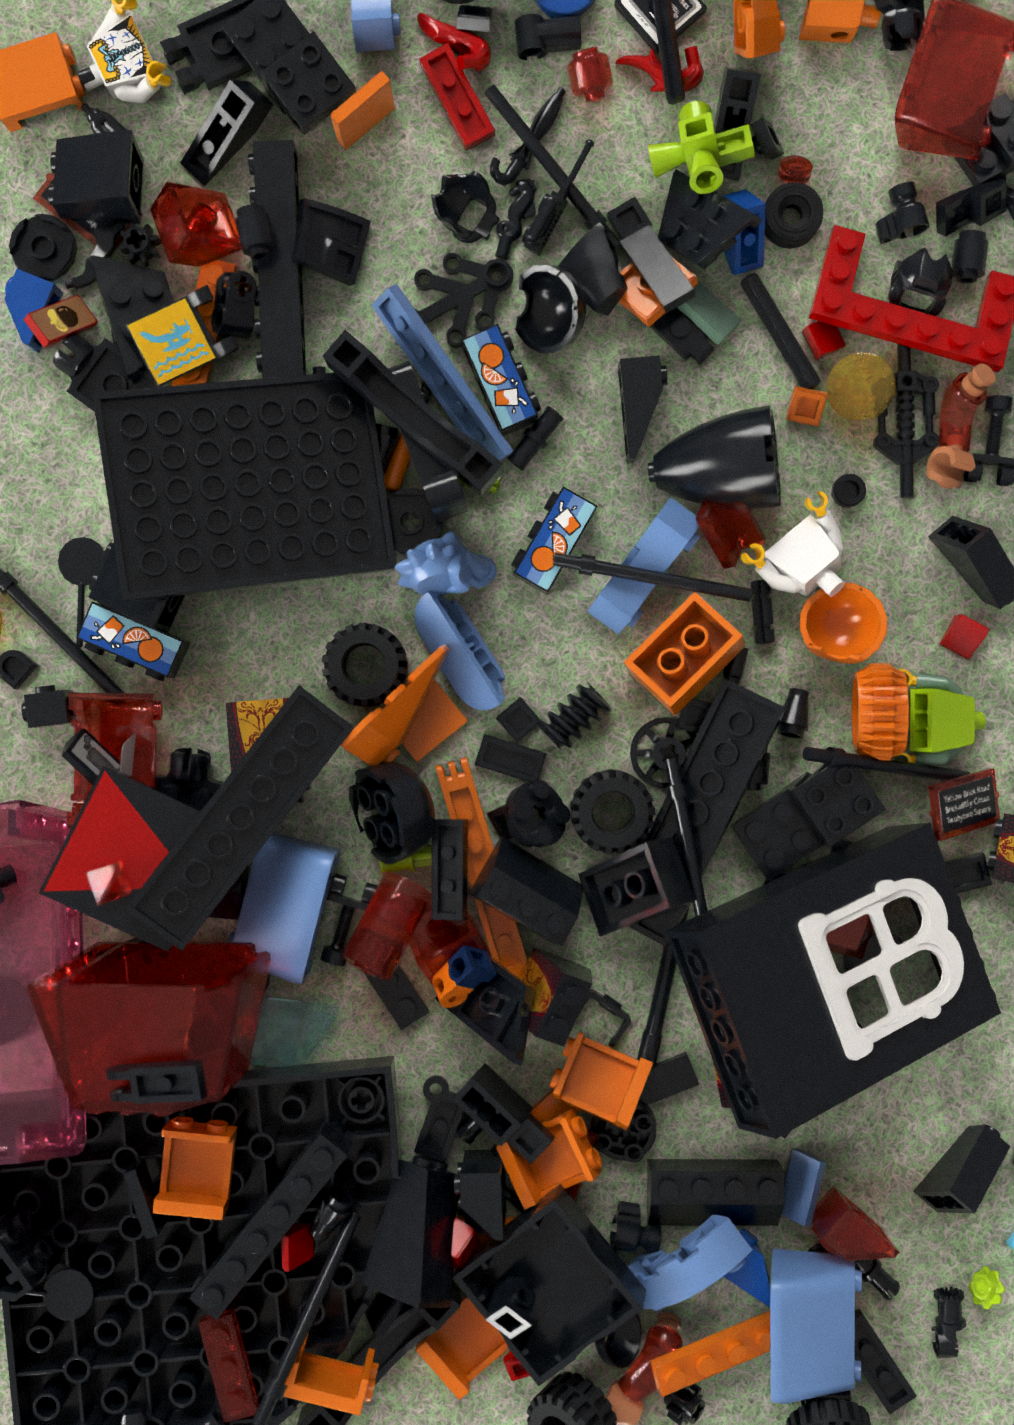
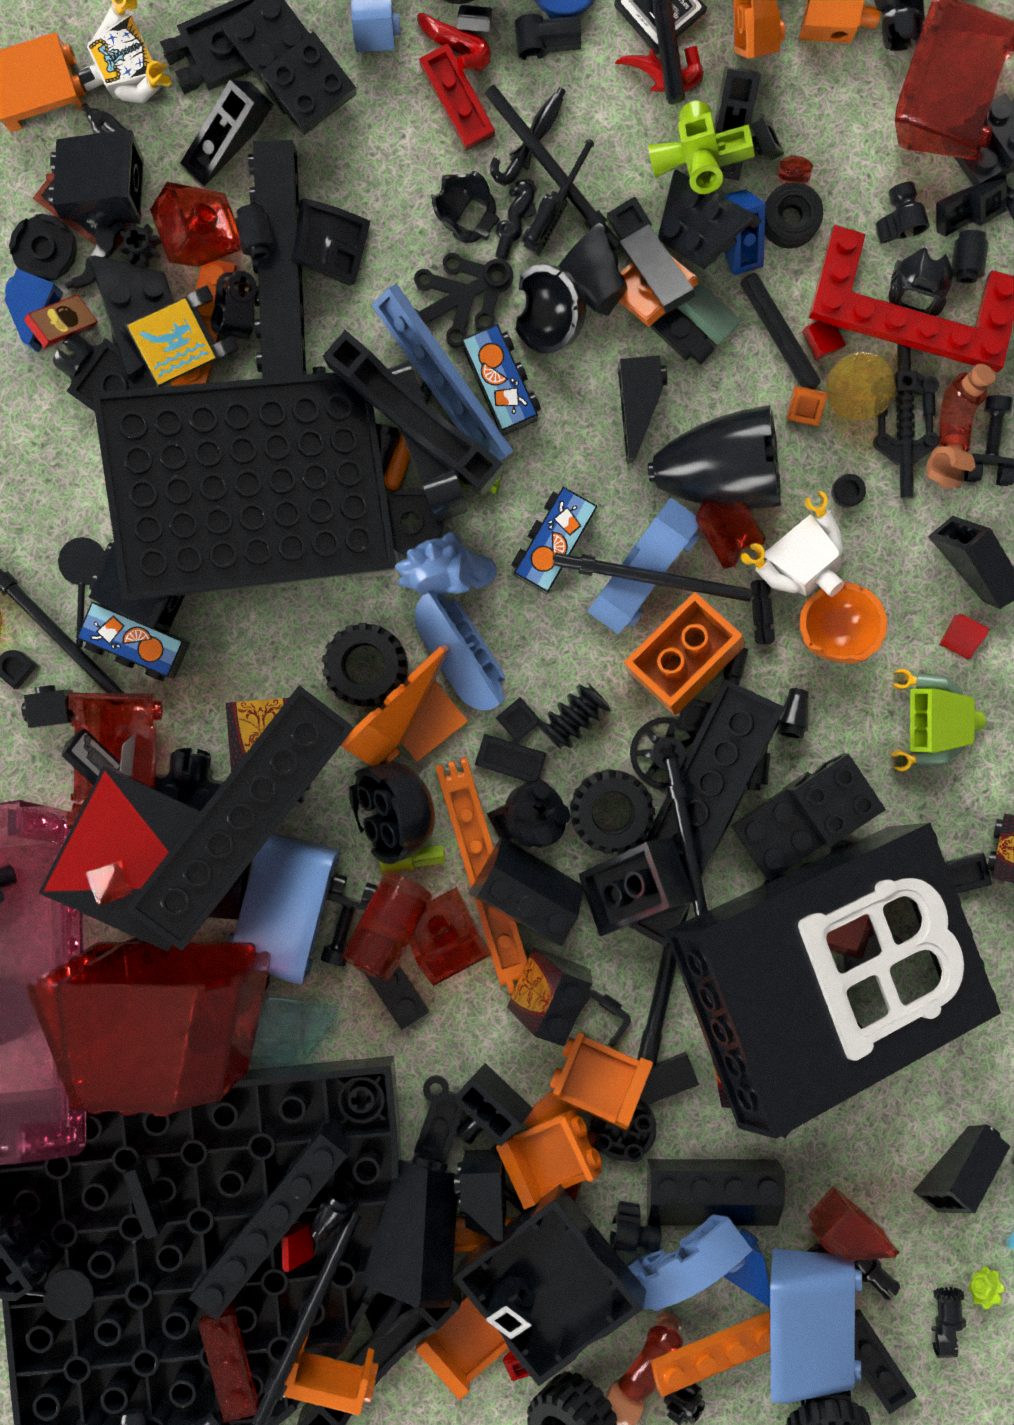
(159, 1082): black hinge -> none
(196, 1168): orange panel -> none
(363, 110): orange tile -> none
(449, 870): black plate -> none
(462, 975): dark blue leg -> none
(463, 1242): red slope -> none
(499, 1012): black wing -> none
(531, 1138): black plate -> none
(535, 438): black pin -> none
(590, 74): clear red head -> none
(622, 1344): black piece -> none
(802, 1186): medium blue tile -> none
(838, 758): black bar -> none
(879, 711): orange gear -> none
(964, 804): piece -> none

